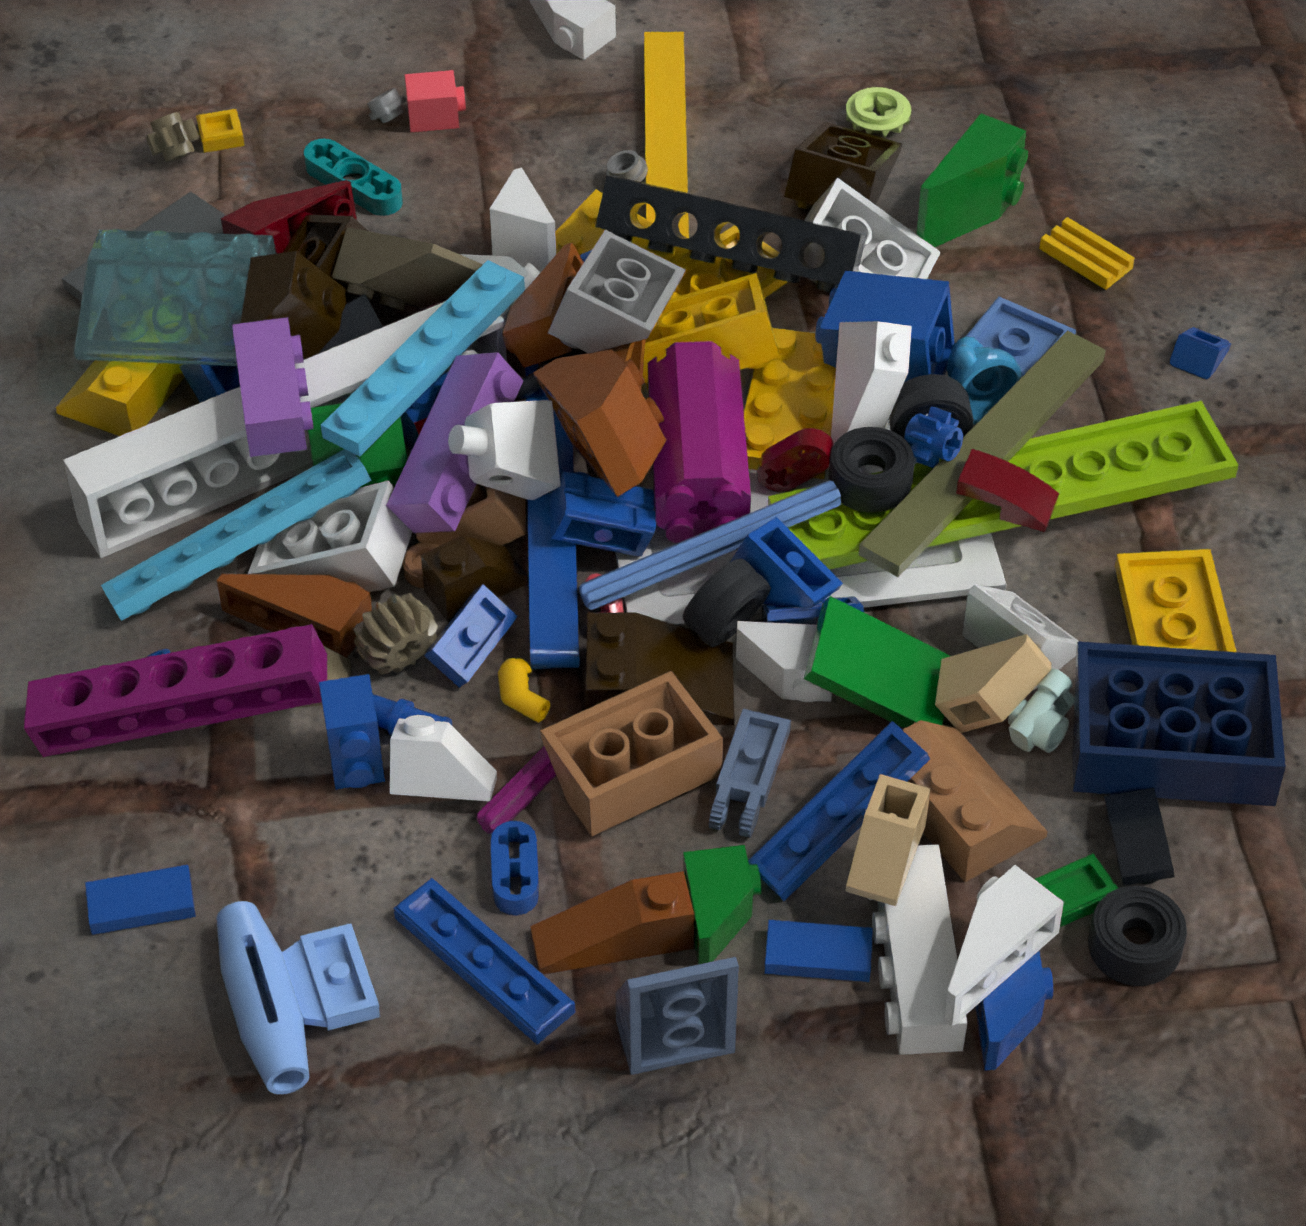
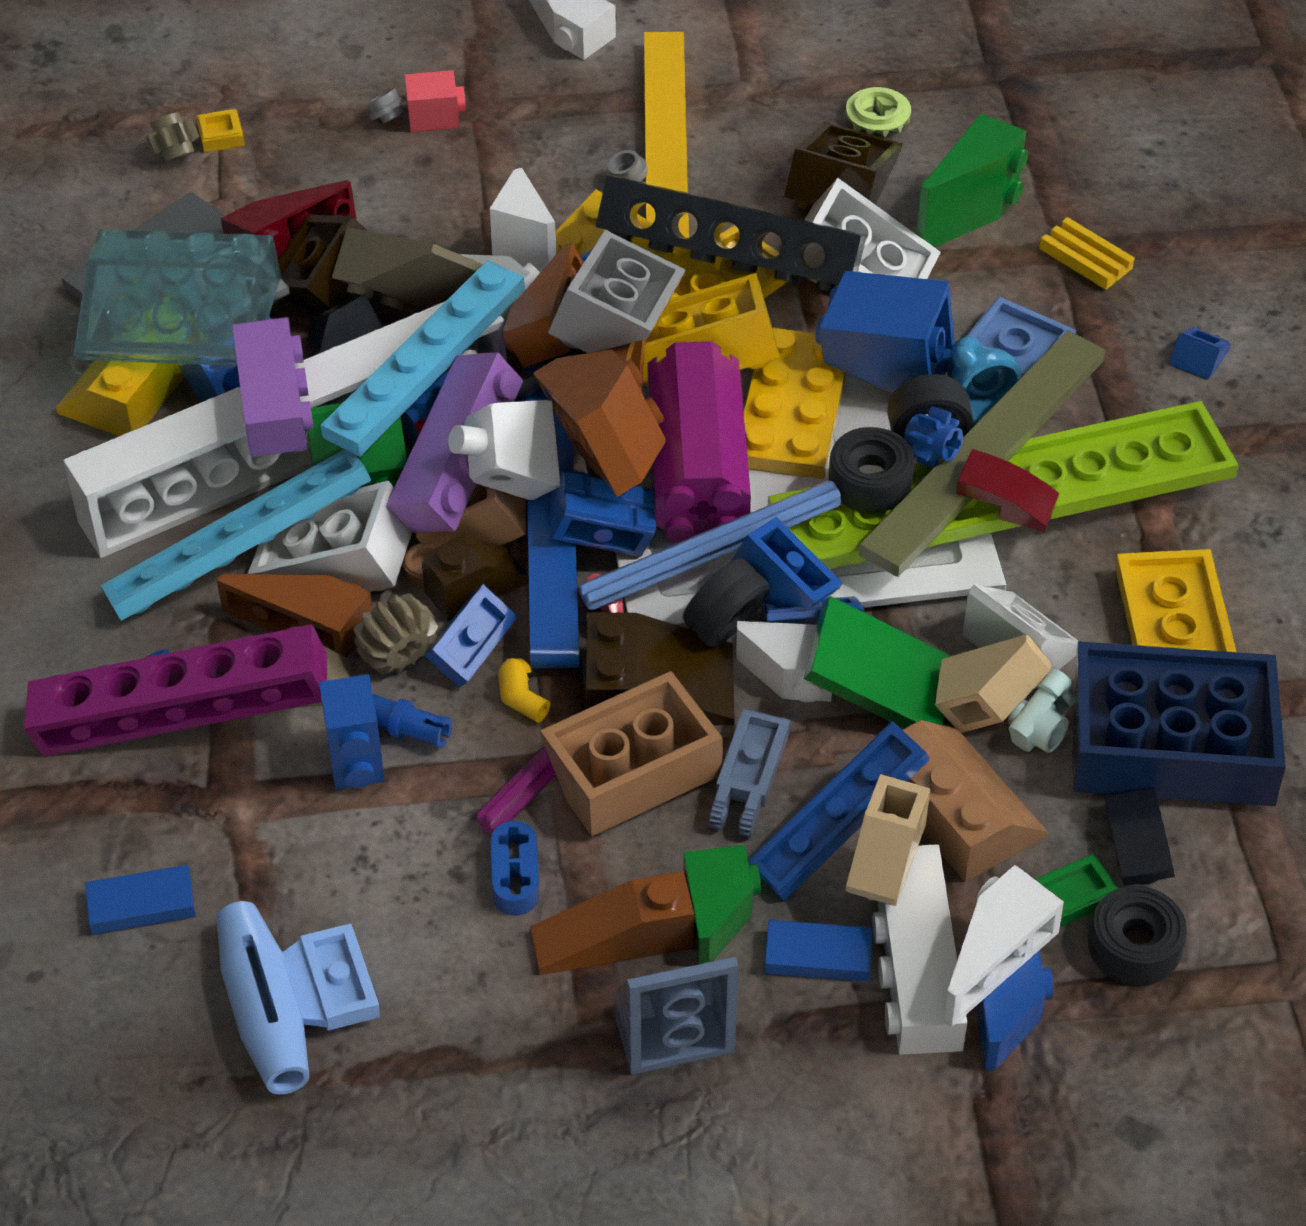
(296, 289): dark brown slope -> none
(345, 162): teal beam -> none
(437, 762): white slope -> none
(484, 961): blue tile -> none
(800, 465): dark red beam -> none
(868, 374): white slope -> none

